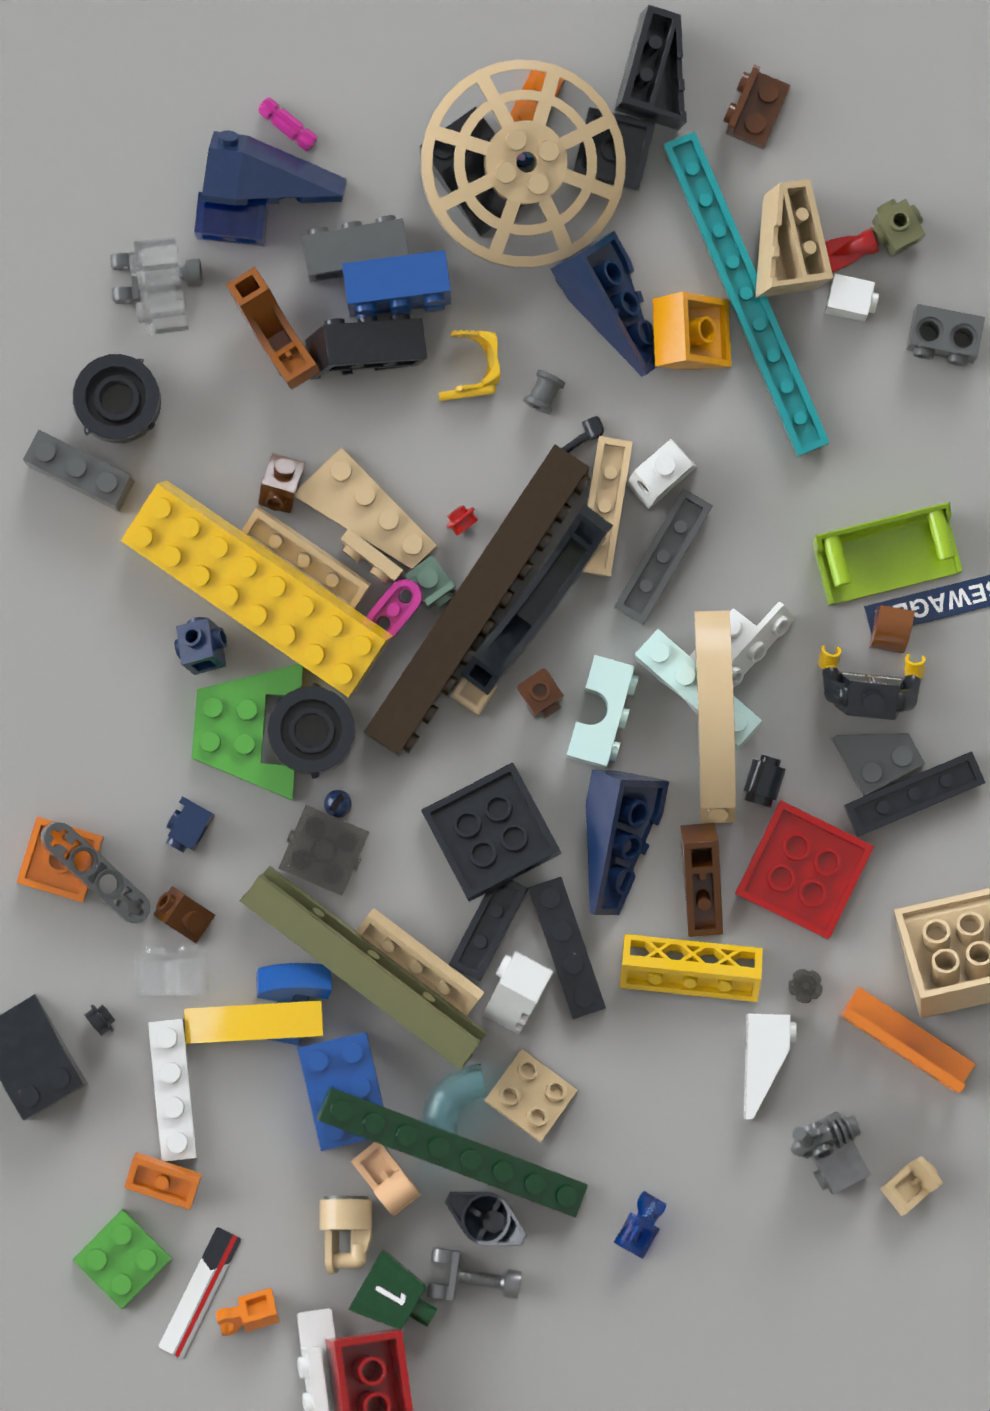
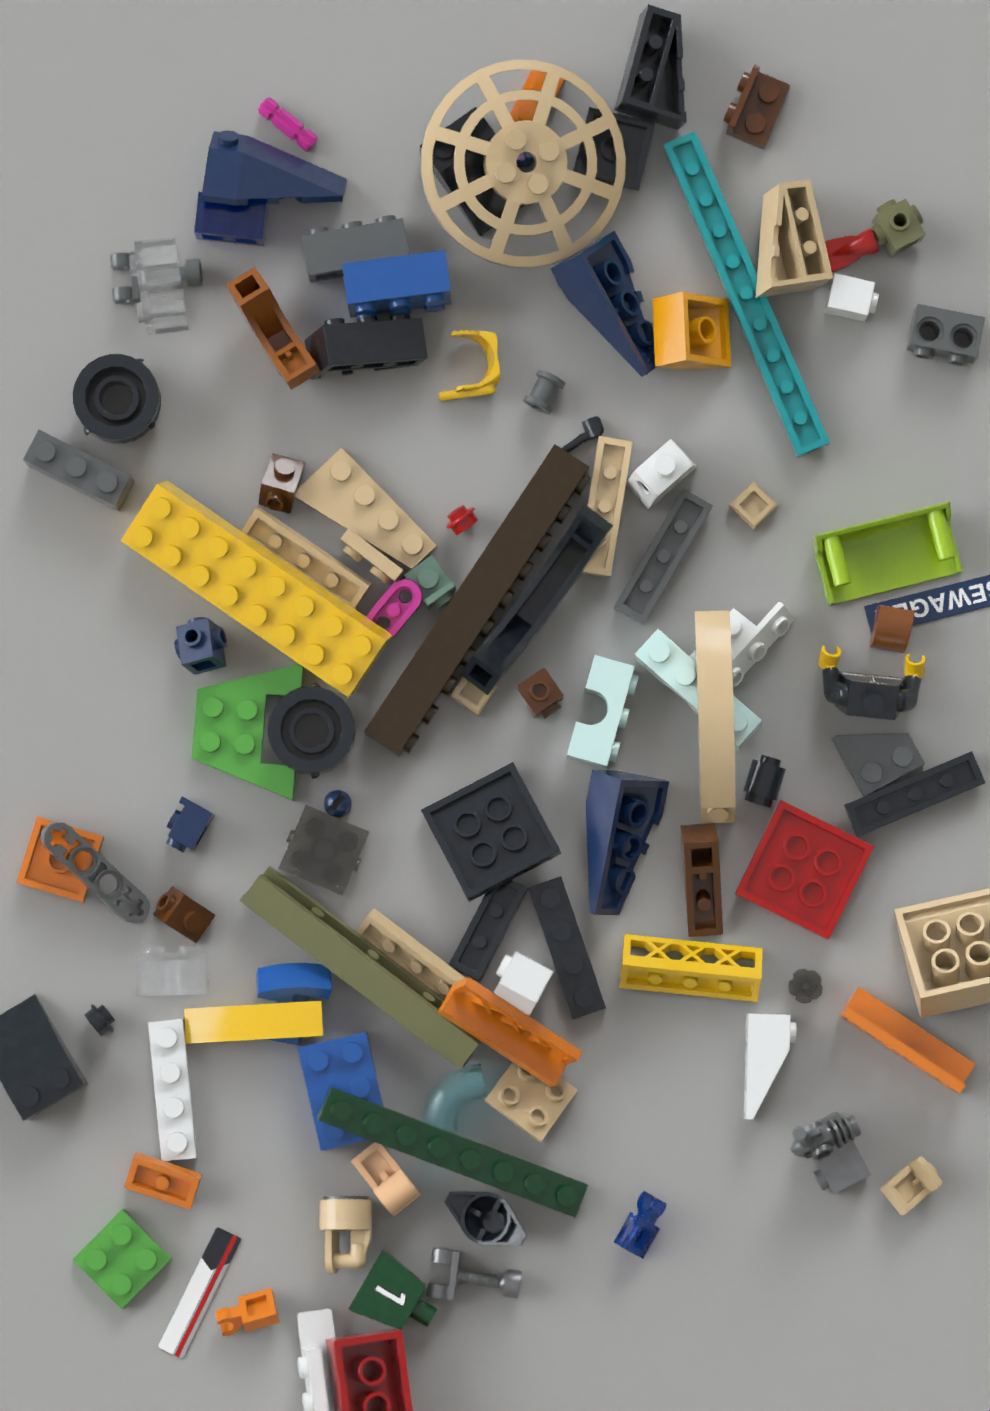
(508, 1031): none -> orange fence
(753, 505): none -> tan tile

